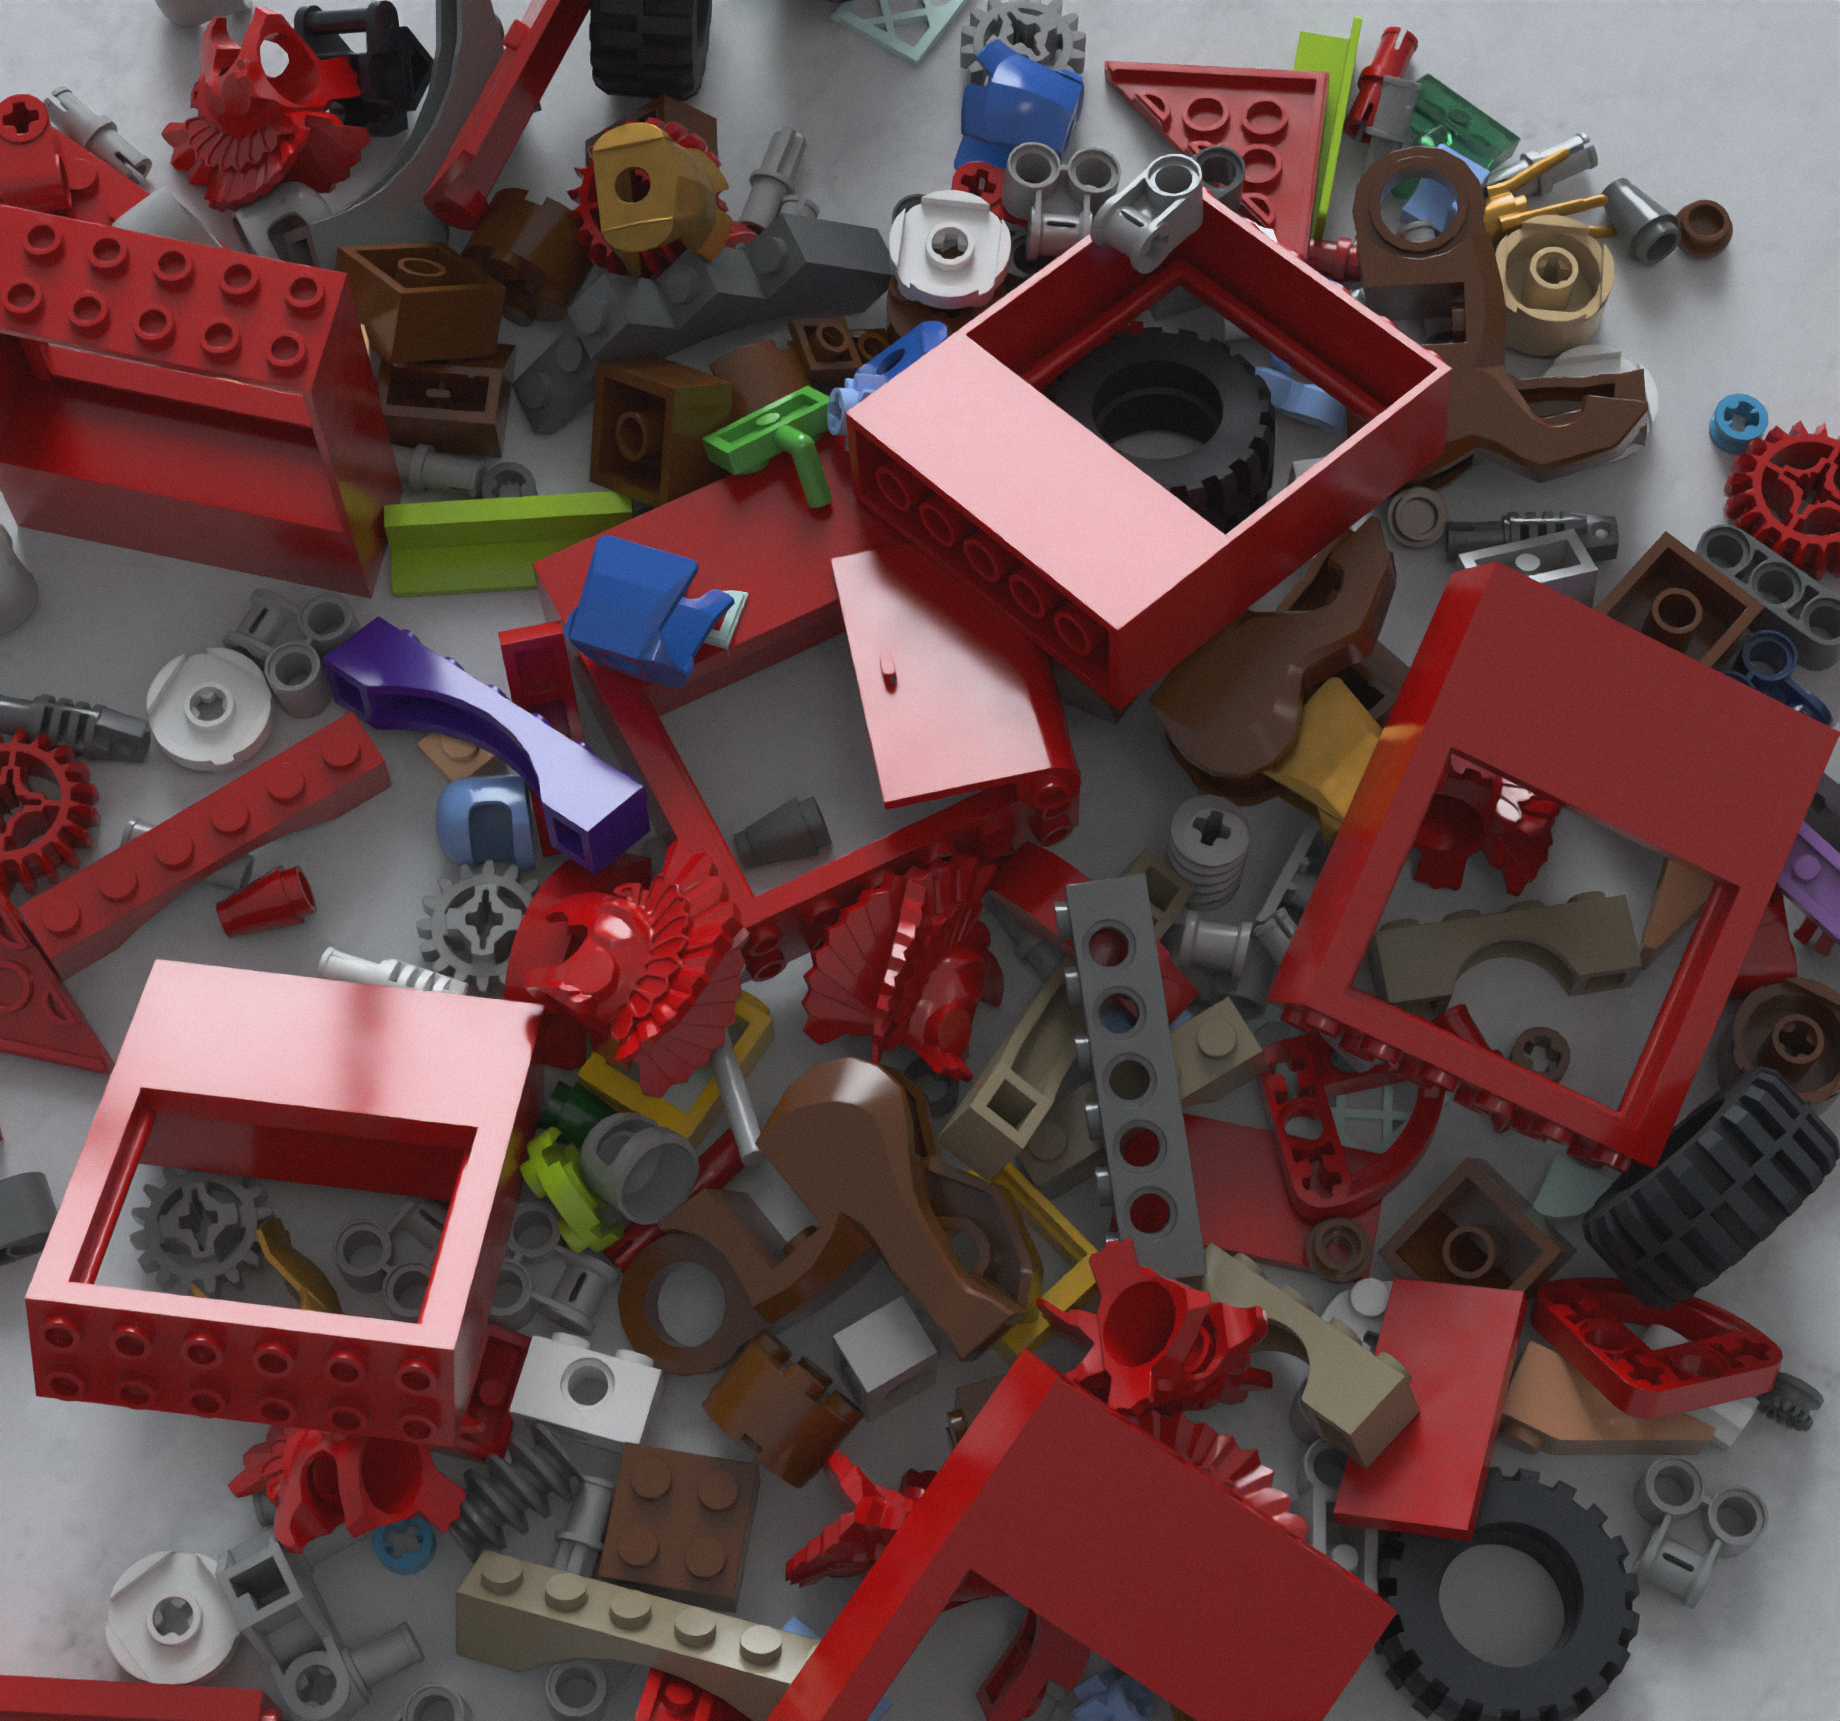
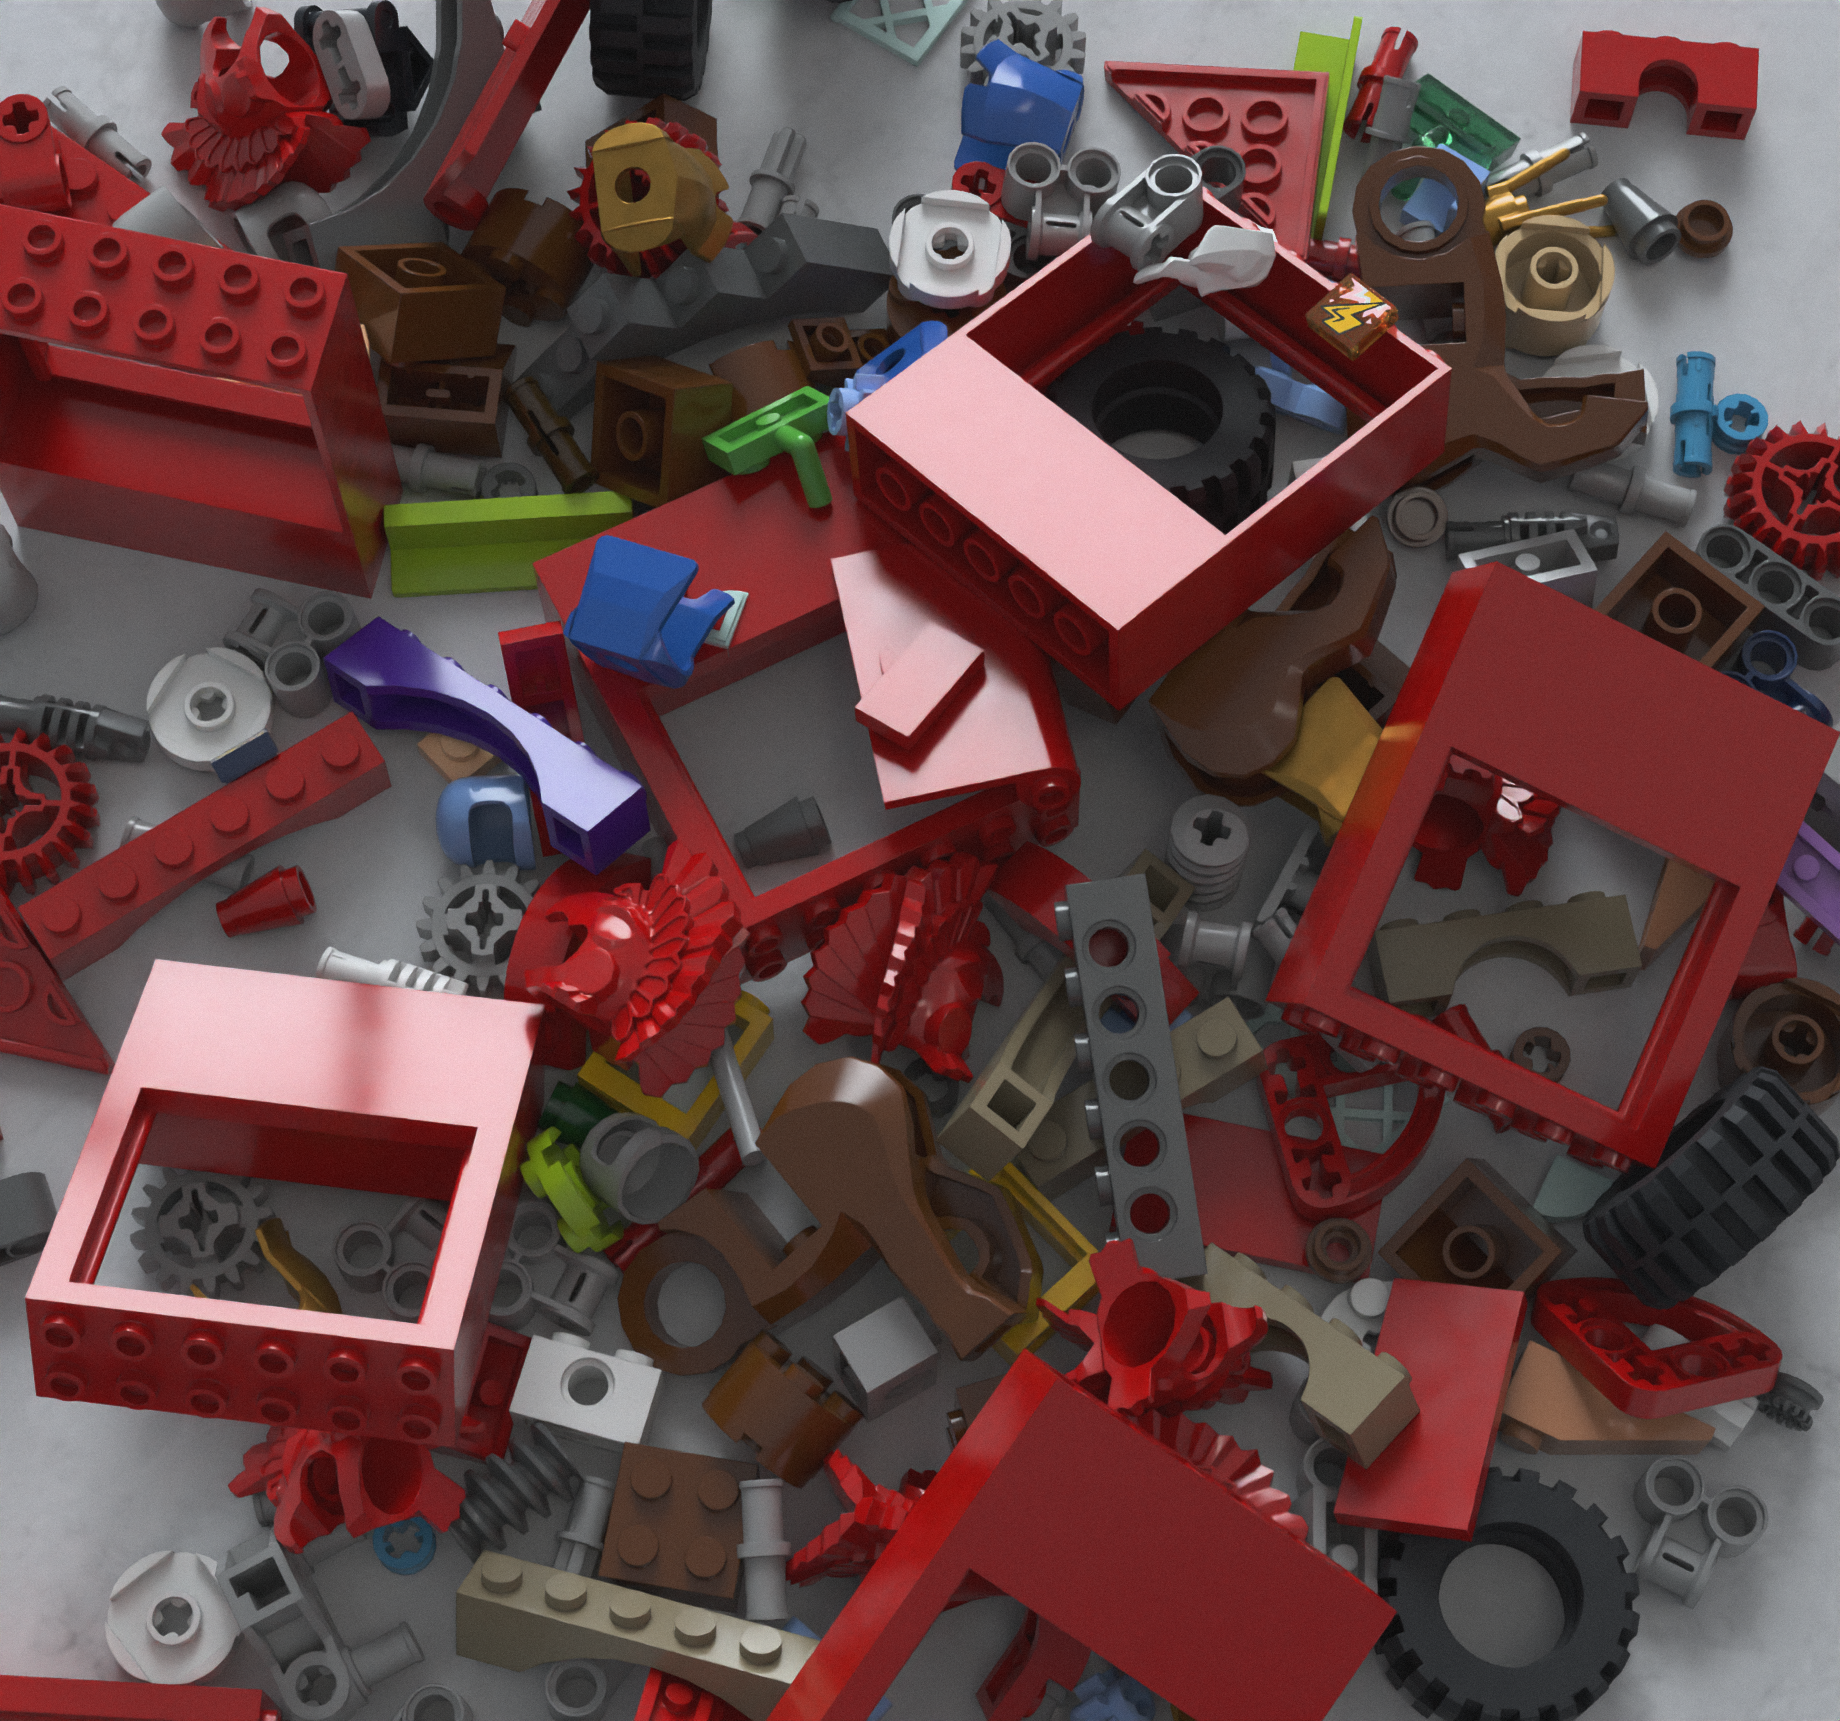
(244, 756): none -> dark blue tile
(351, 64): none -> light grey beam
(550, 435): none -> dark brown pin
(764, 1550): none -> light grey pin
(919, 685): none -> tile
(1222, 261): none -> white piece
(1352, 316): none -> clear orange tile
(1635, 492): none -> light grey pin
(1694, 414): none -> dark azure pin
(1710, 80): none -> red arch

